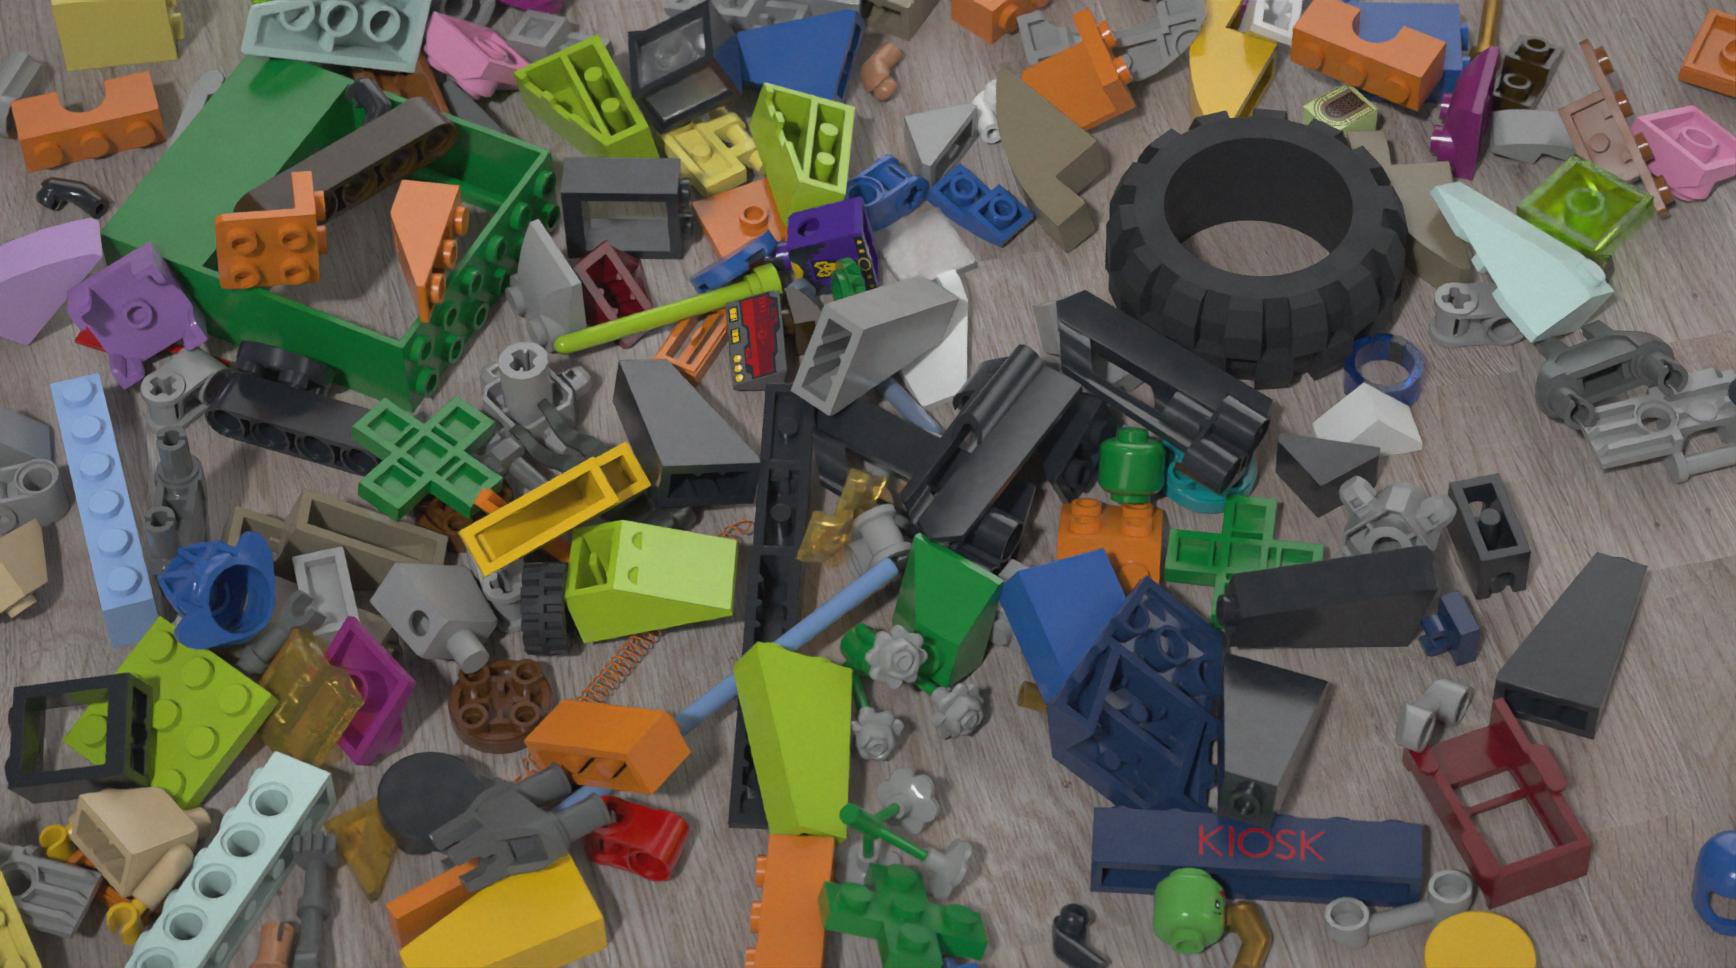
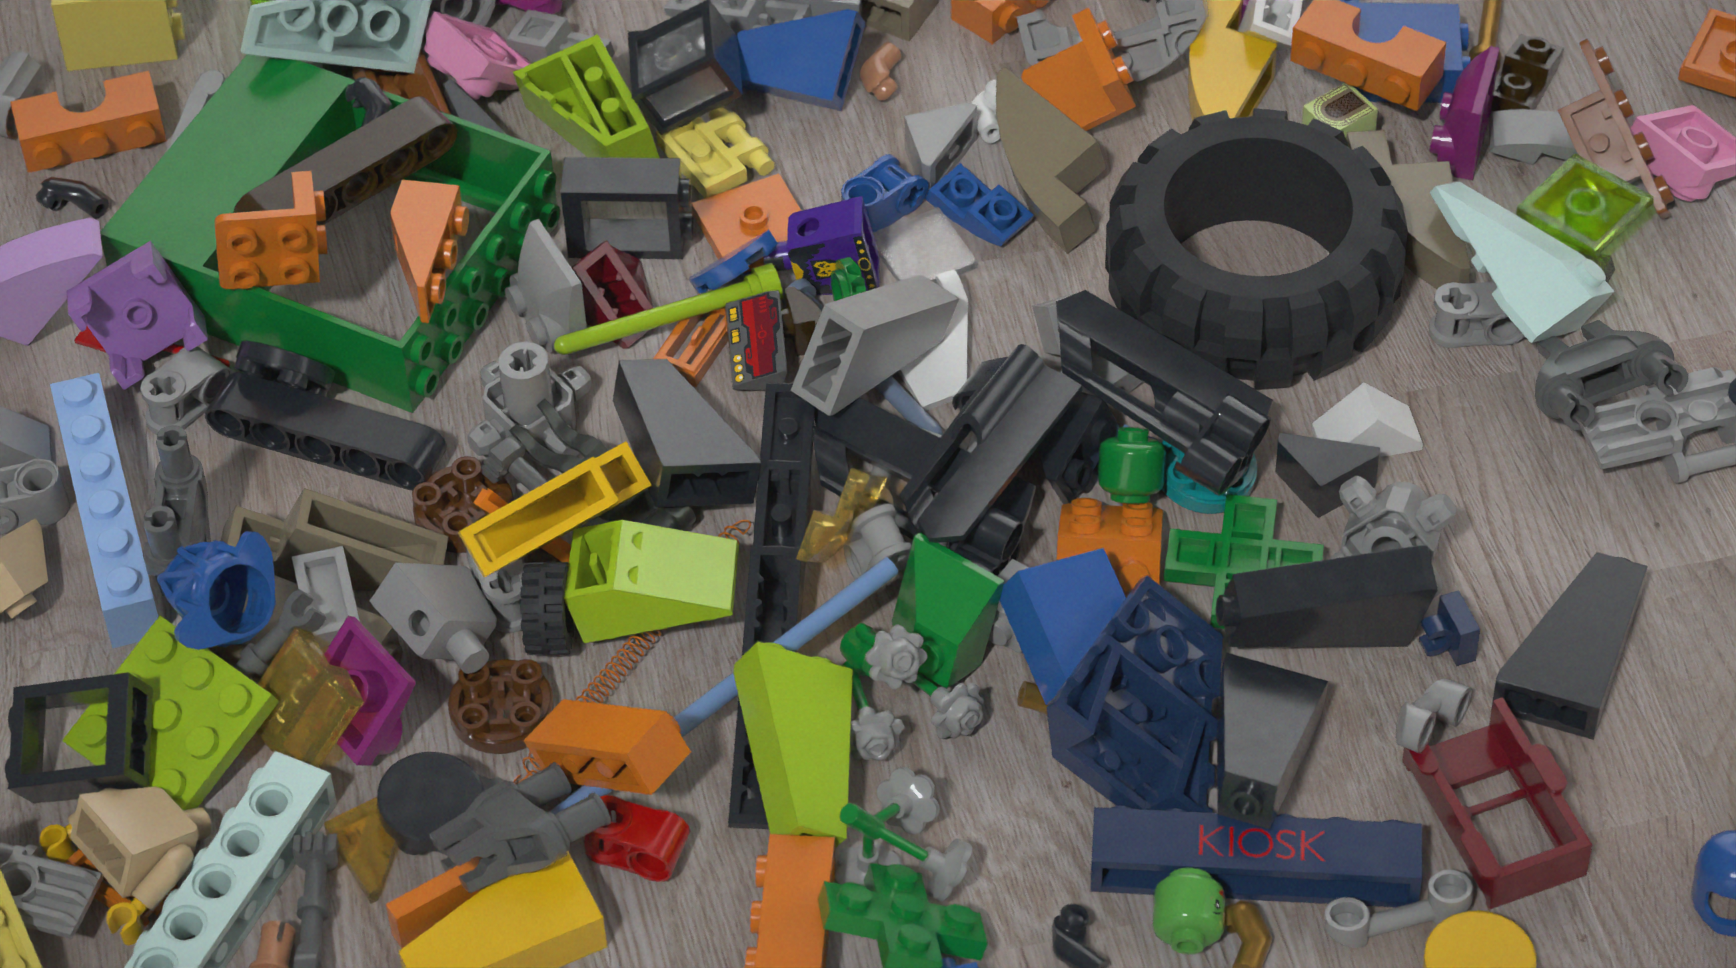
(425, 457): green plate -> none
(802, 147): lime wedge -> none
(1390, 348): clear blue piece -> none
(1488, 545): black brick -> none

